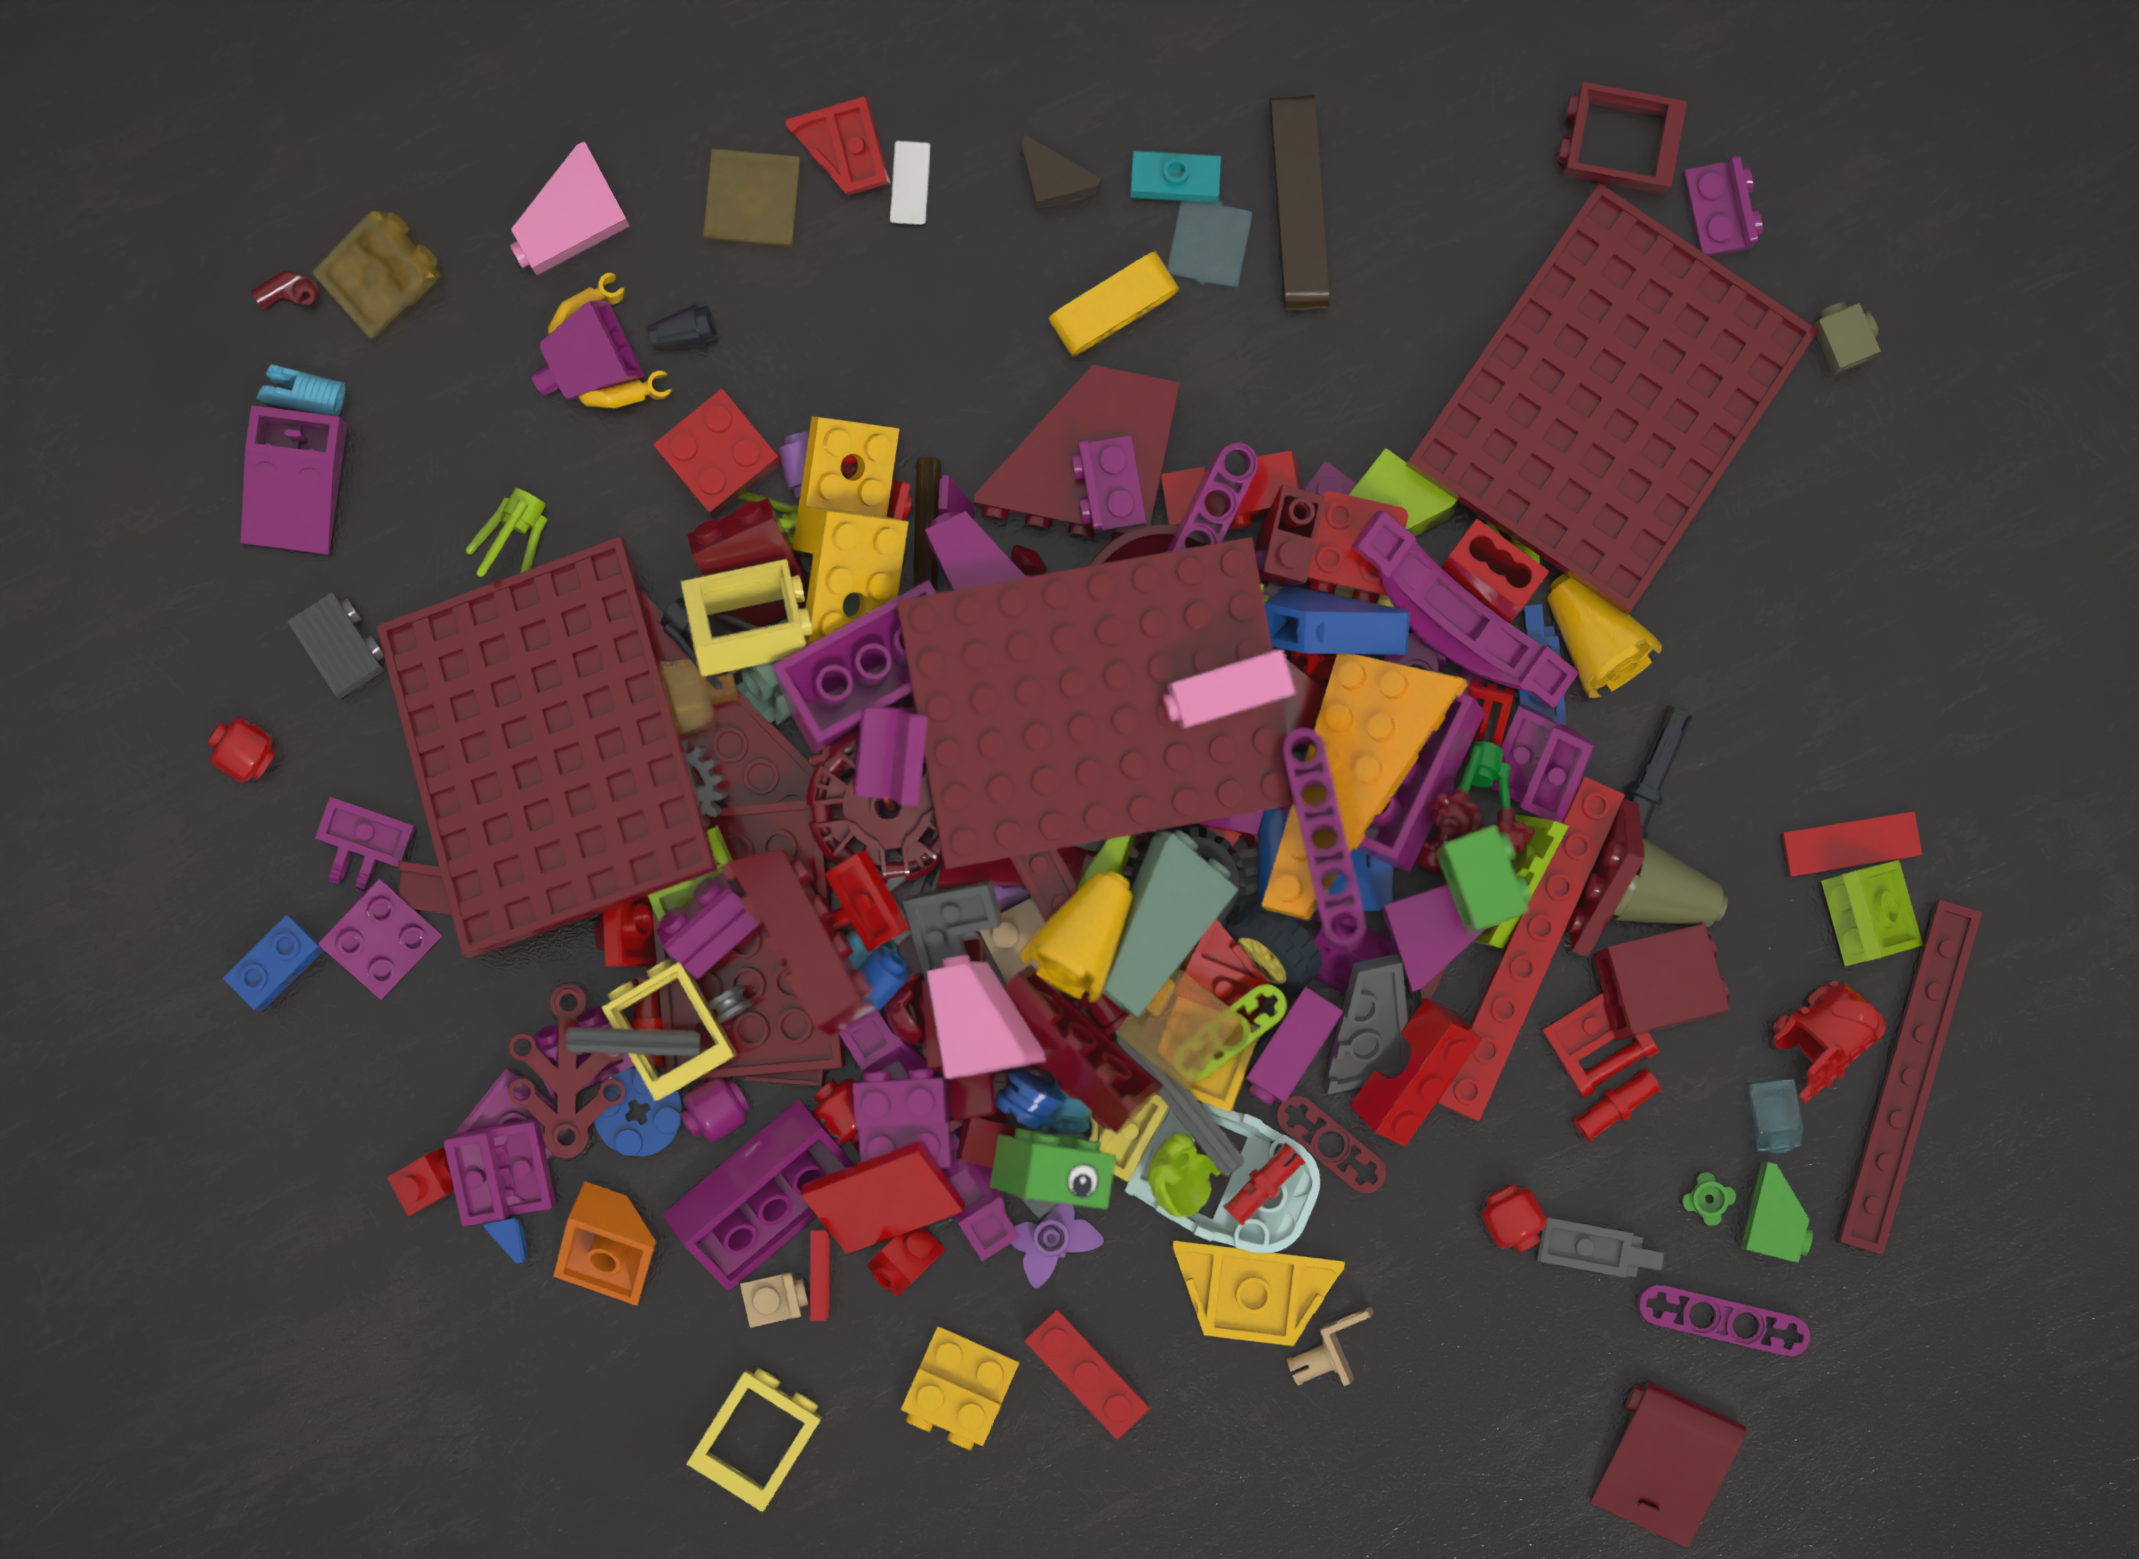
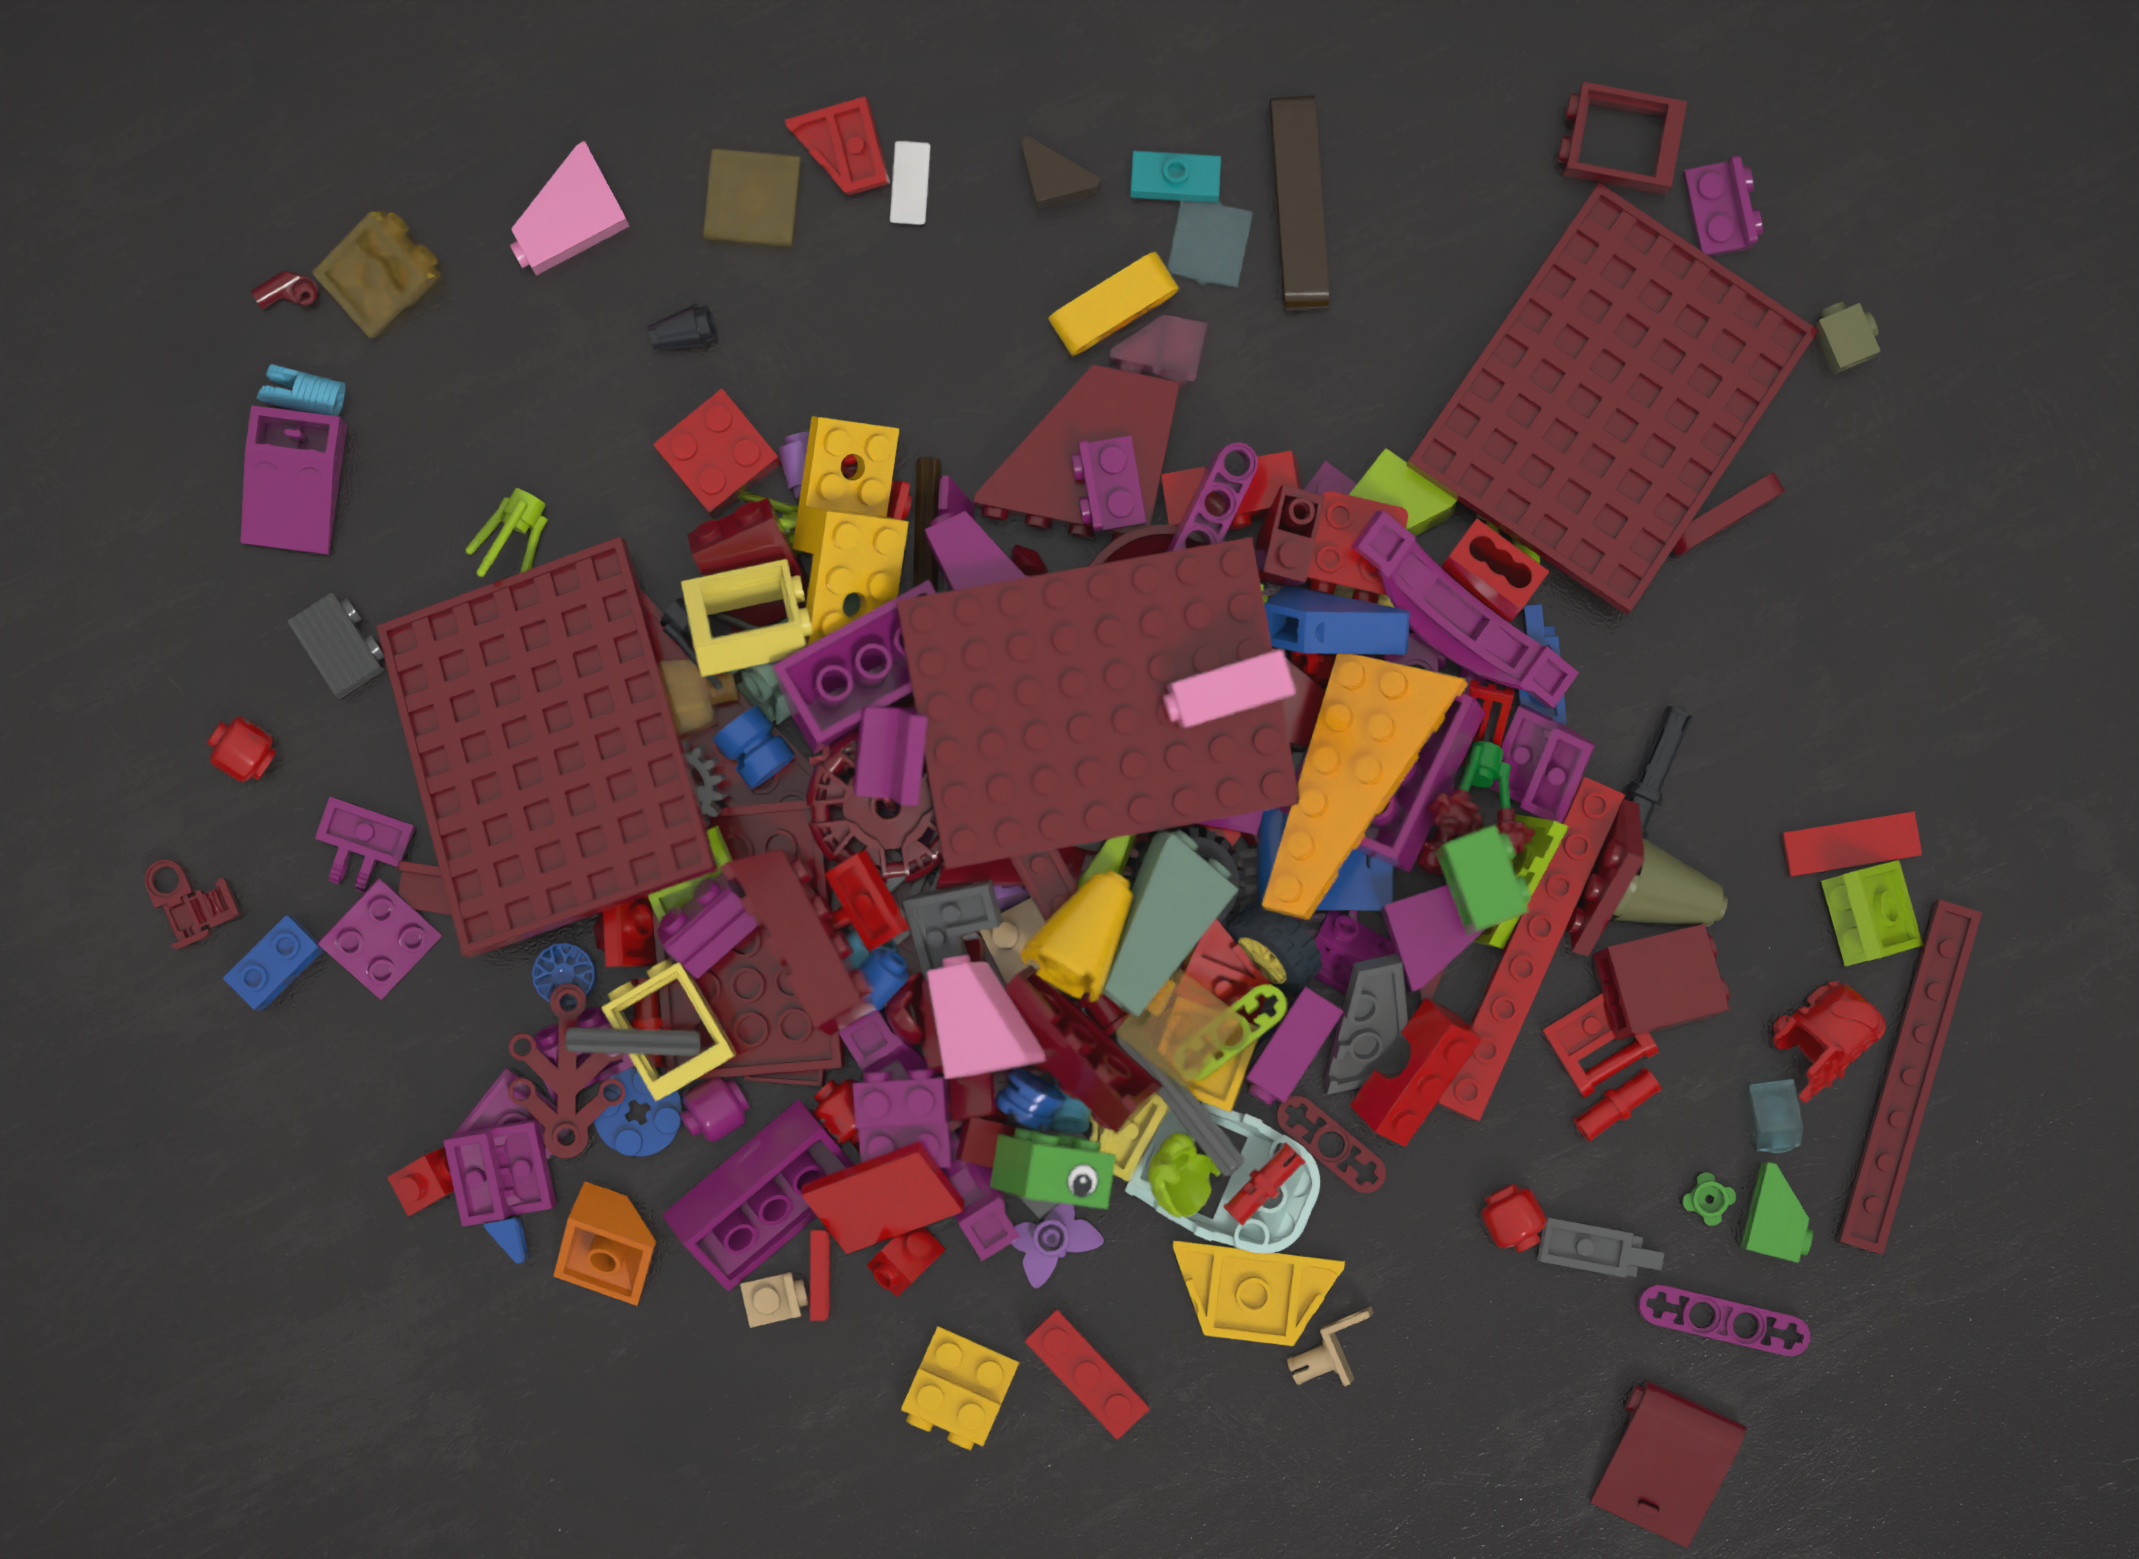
(195, 911): none -> dark red piece
(564, 964): none -> blue wheel
(591, 354): magenta torso -> none
(730, 1004): flat silver bush -> none
(730, 1477): light yellow window -> none
(754, 747): none -> blue wheel
(1163, 347): none -> clear pink slope
(1318, 818): magenta beam -> none
(1600, 638): yellow cone -> none
(1729, 512): none -> dark red beam

